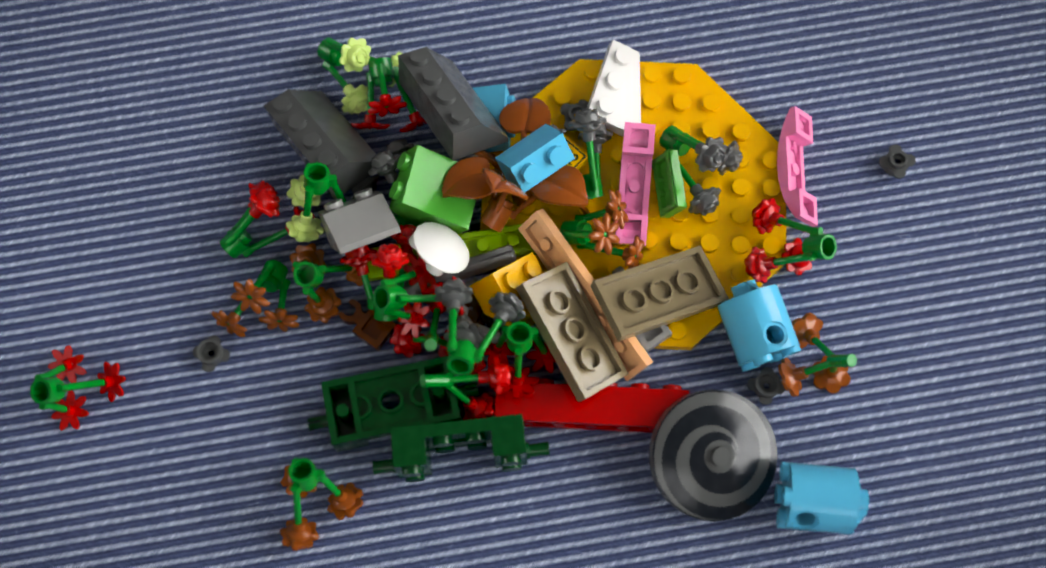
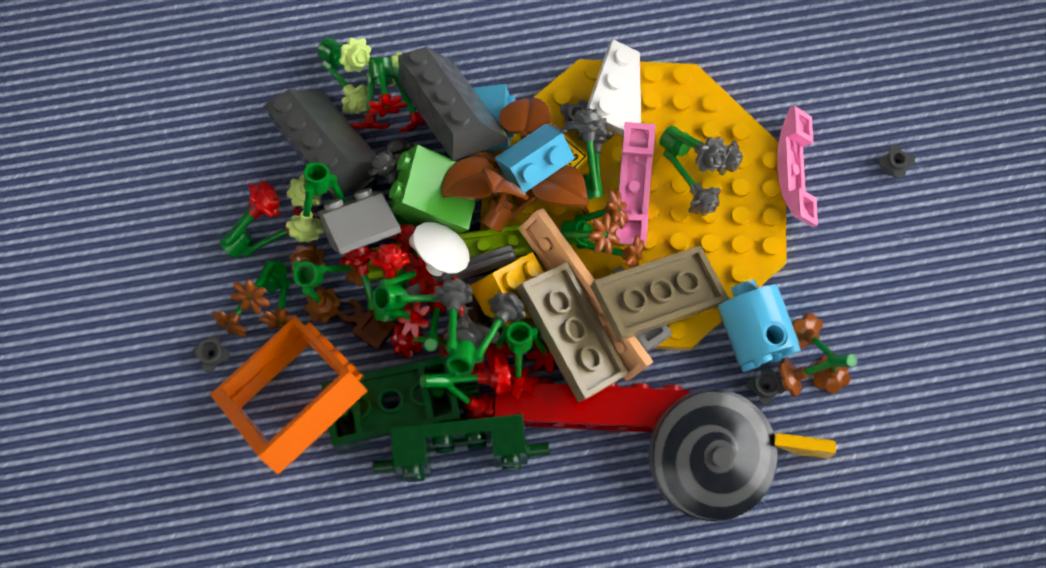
(50, 390): red plant -> none
(302, 478): dark orange plant -> none
(314, 418): none -> orange window
(669, 183): bright green plate -> none
(796, 254): red plant -> none
(805, 445): none -> yellow tile
(820, 498): medium azure cylinder -> none

